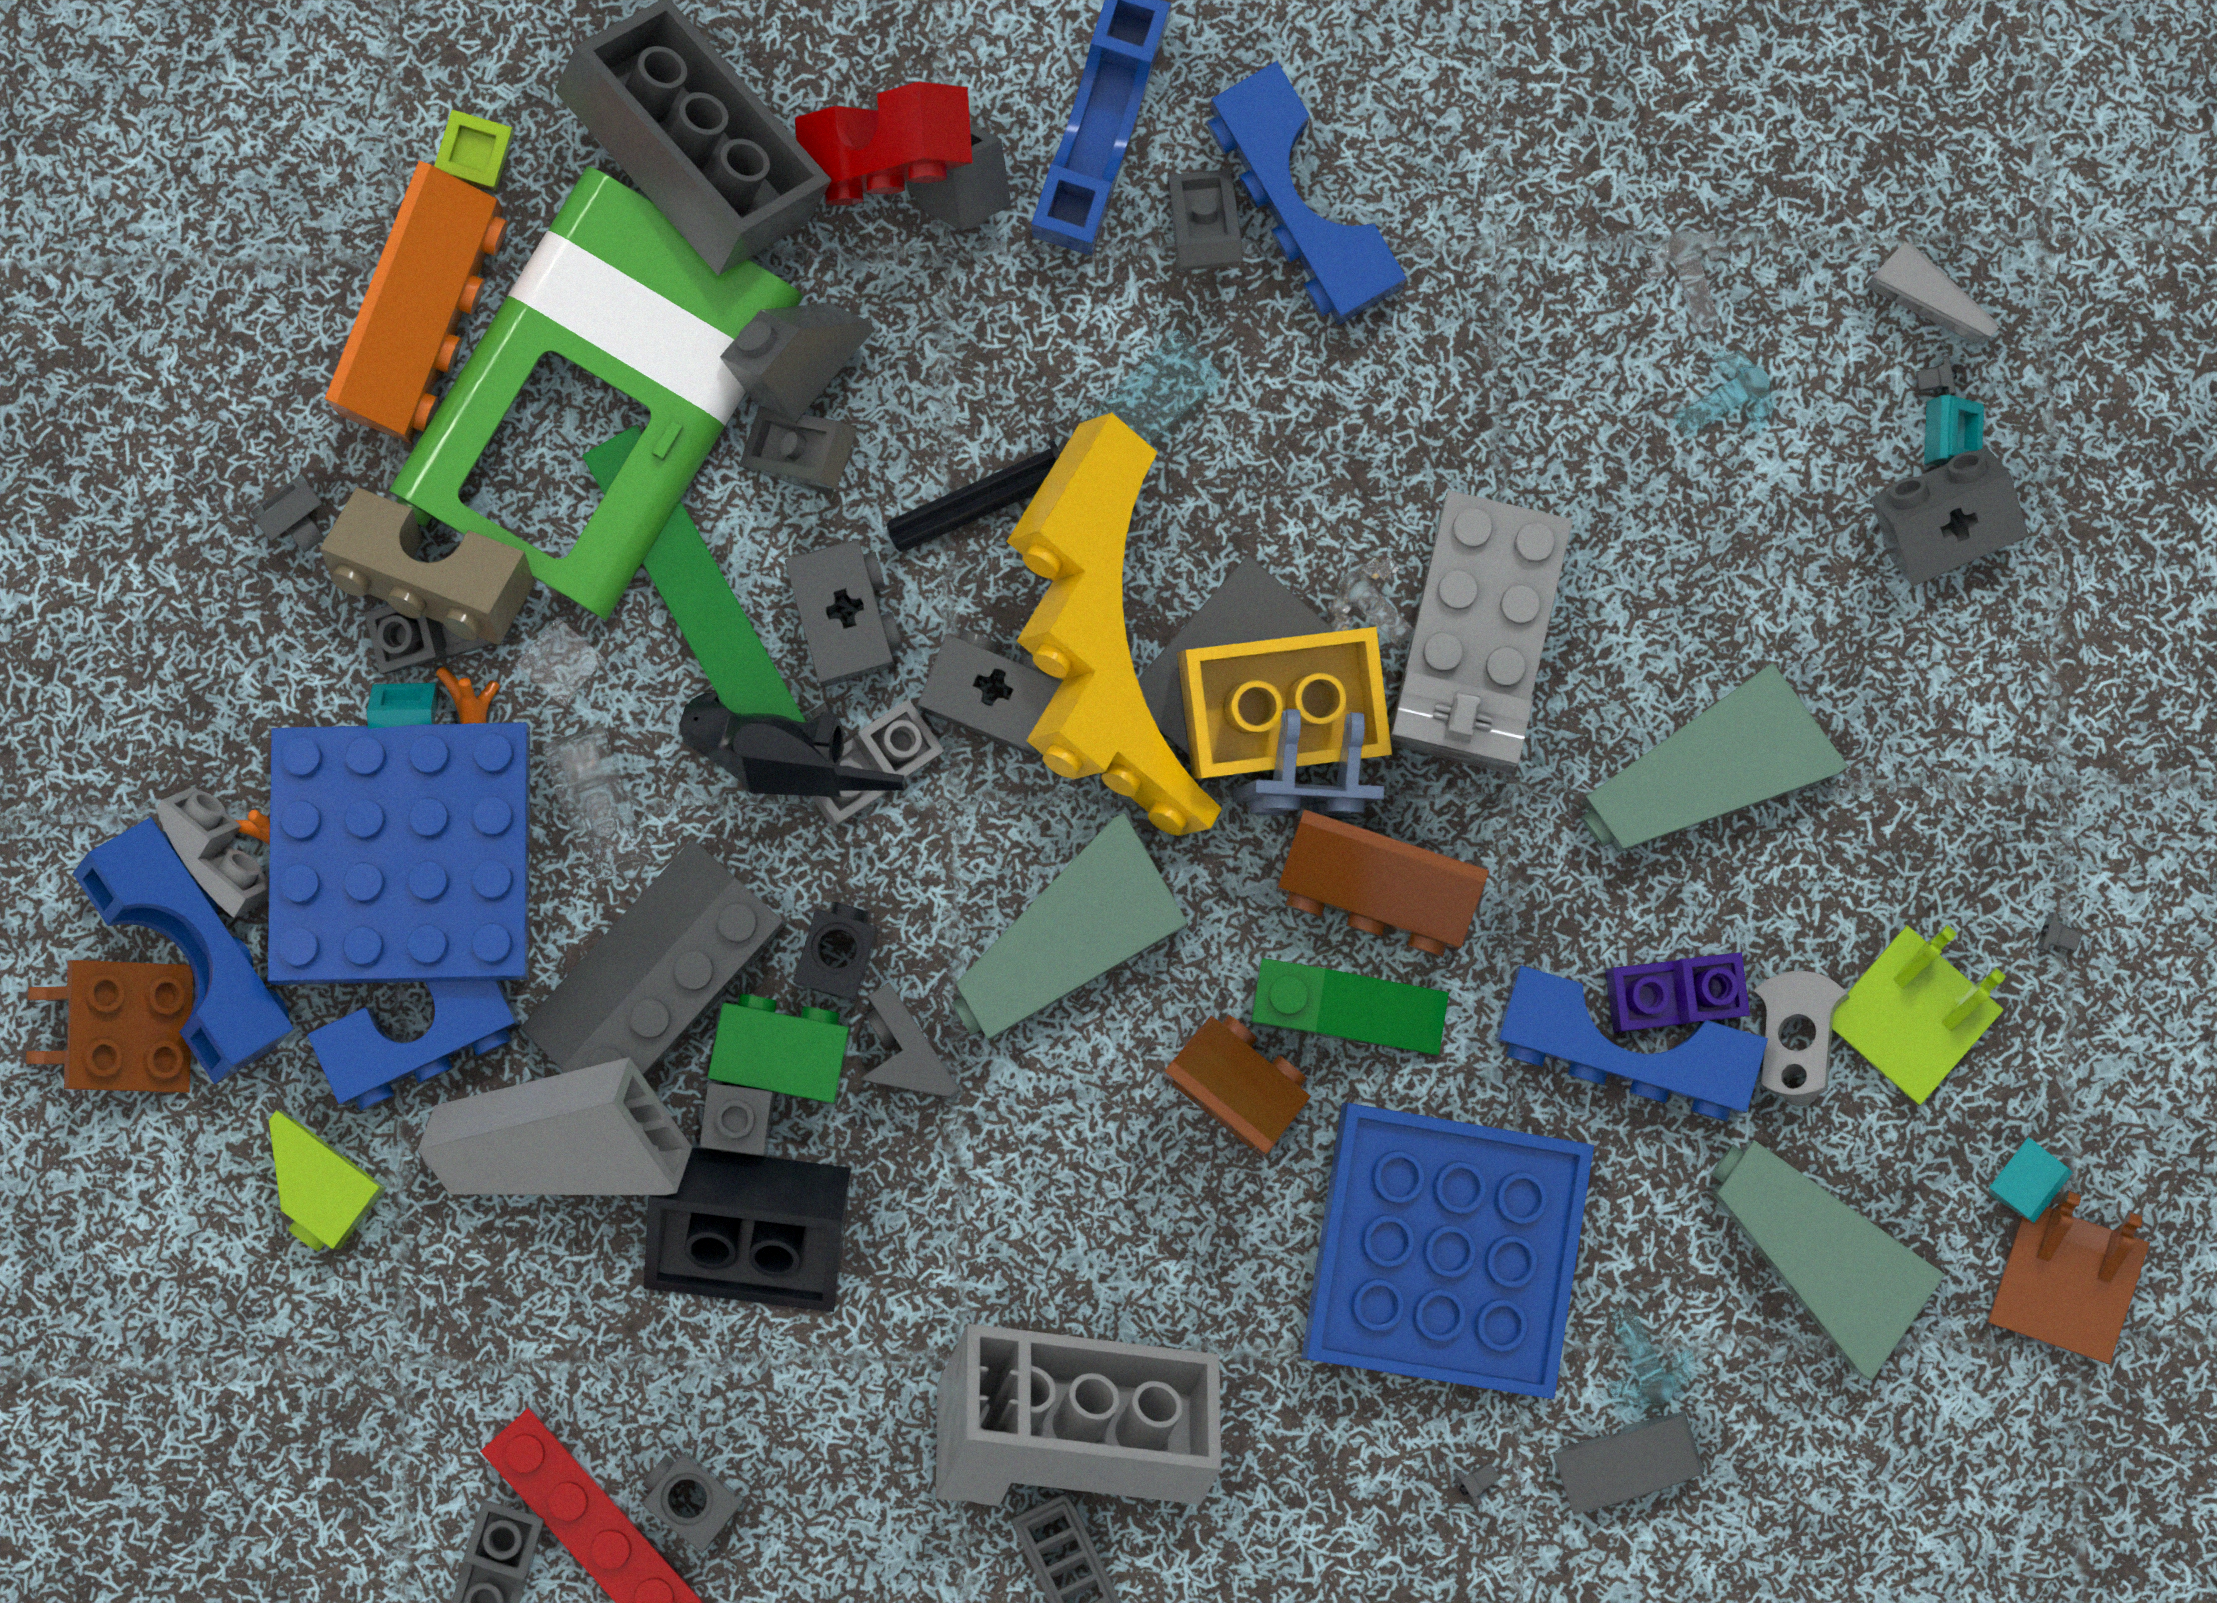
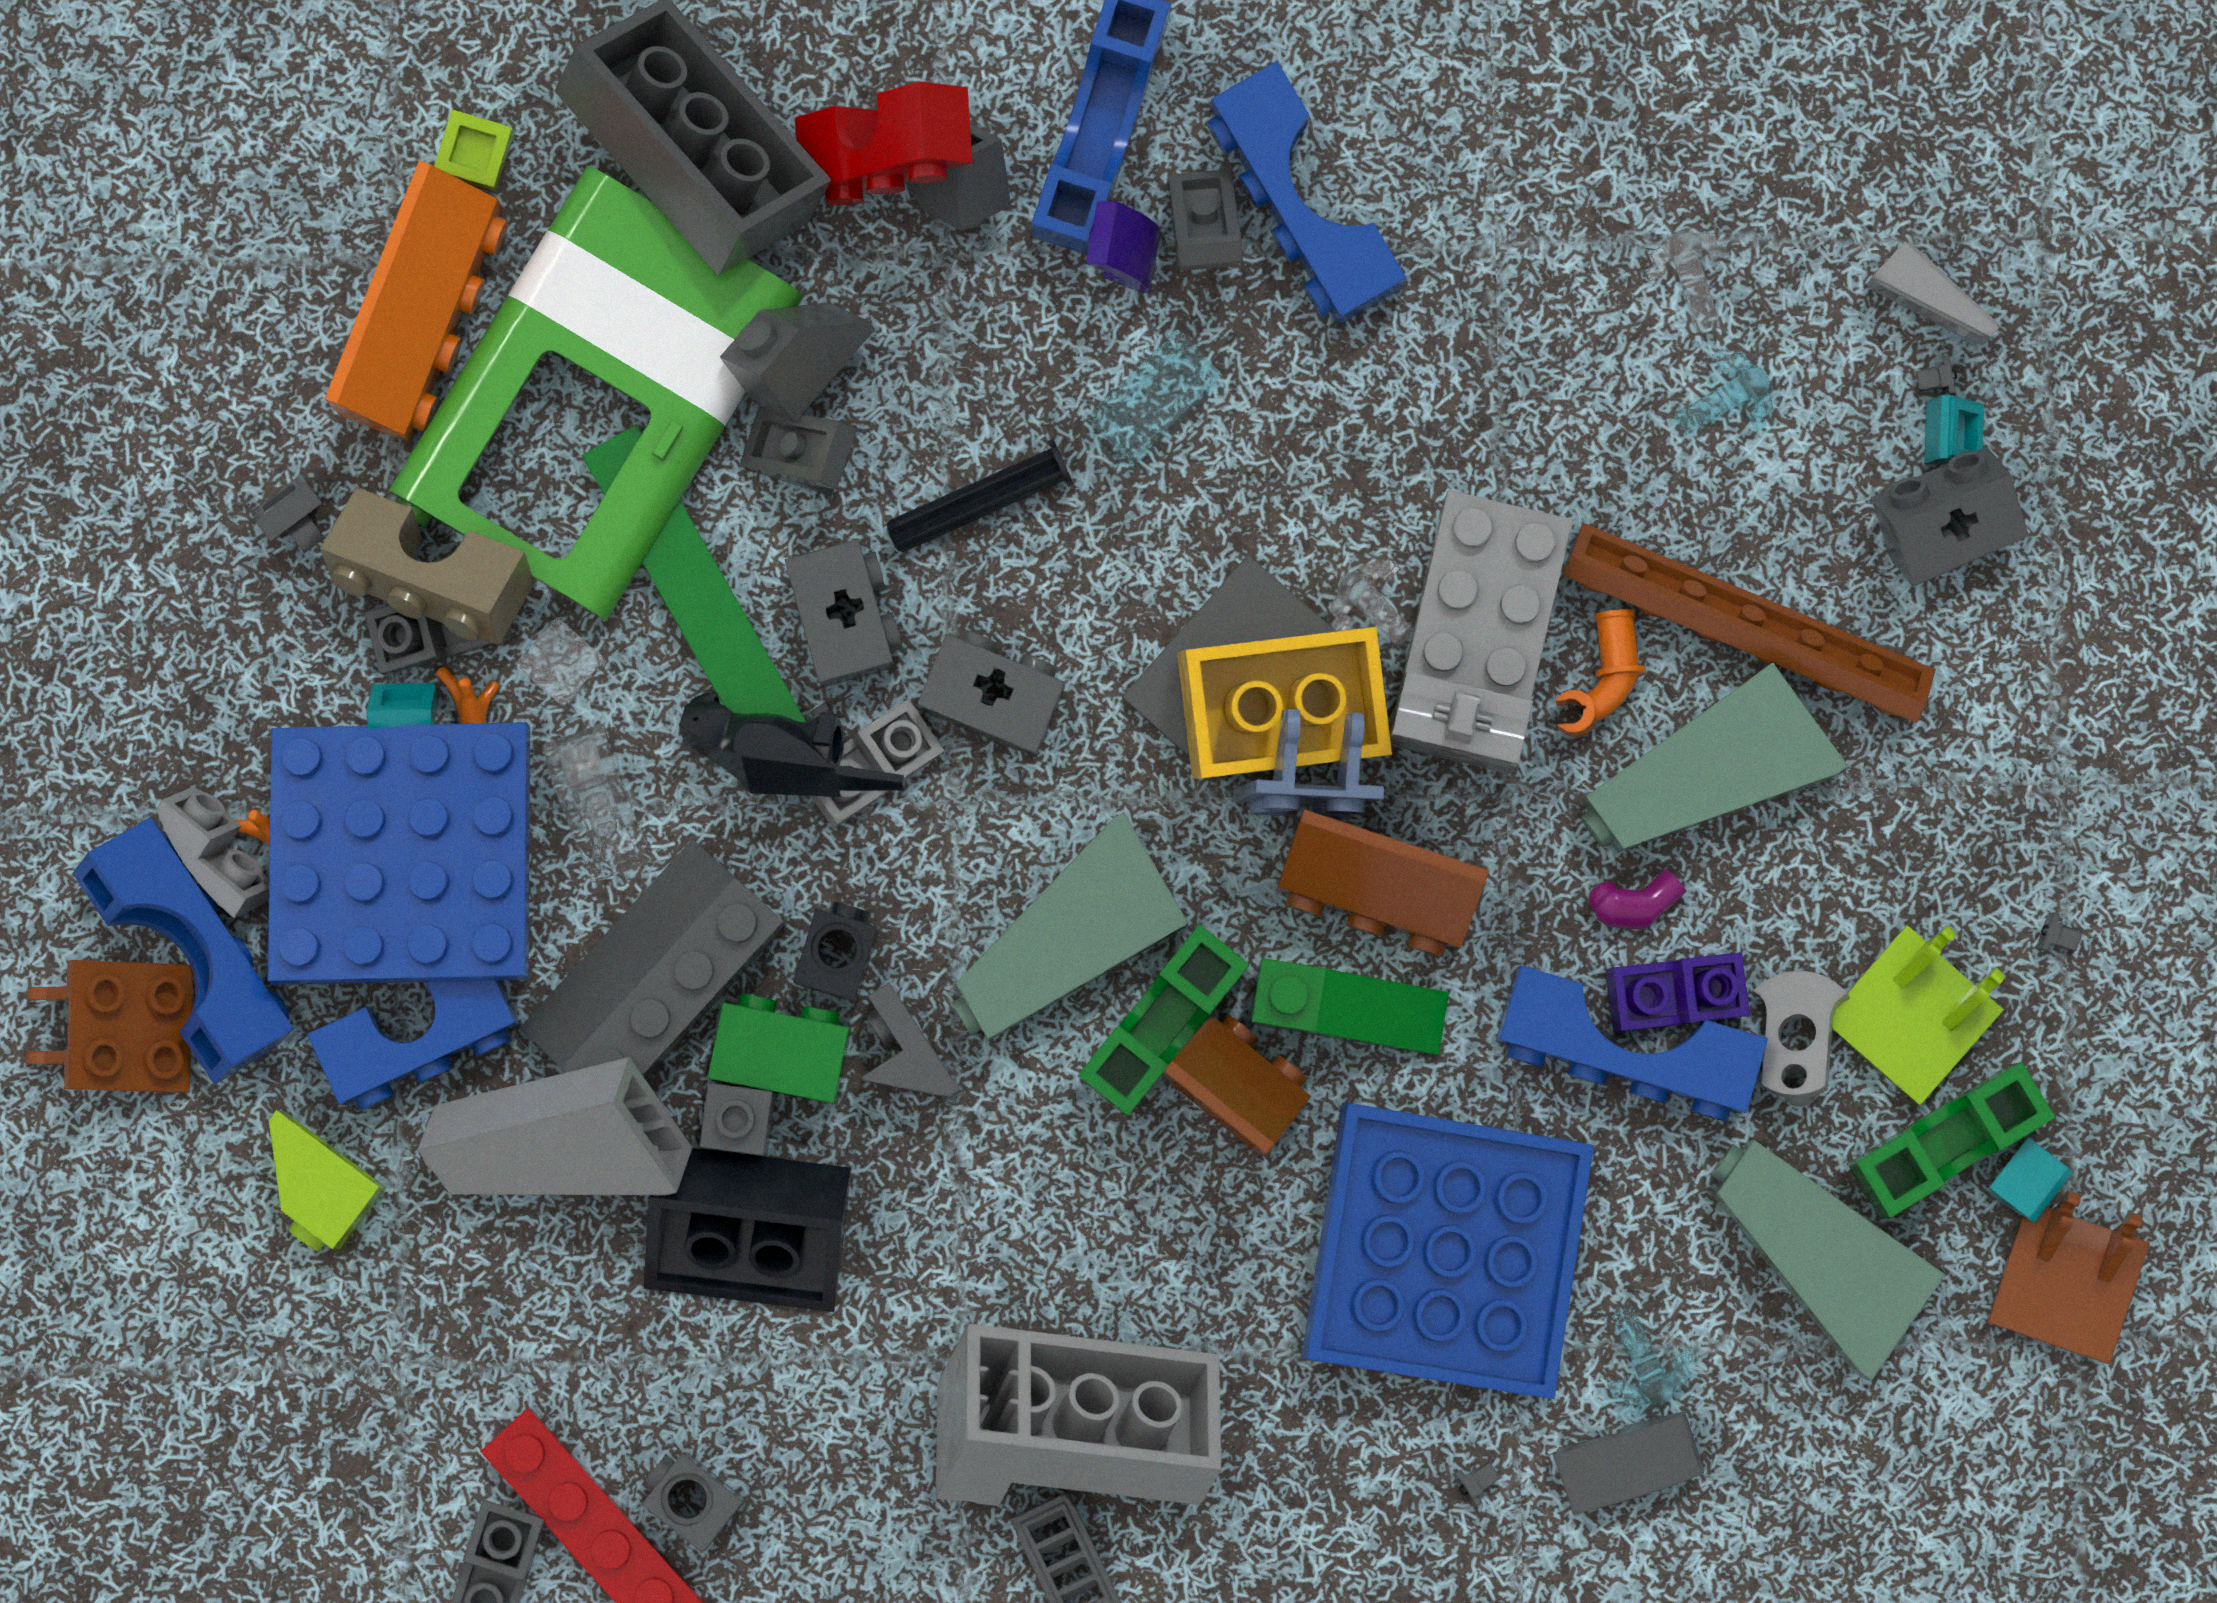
(1078, 631): yellow arch -> none
(1124, 245): none -> dark purple slope
(1163, 1020): none -> green arch
(1617, 673): none -> orange piece
(1635, 908): none -> magenta arm
(1749, 623): none -> dark orange plate
(1950, 1140): none -> green arch

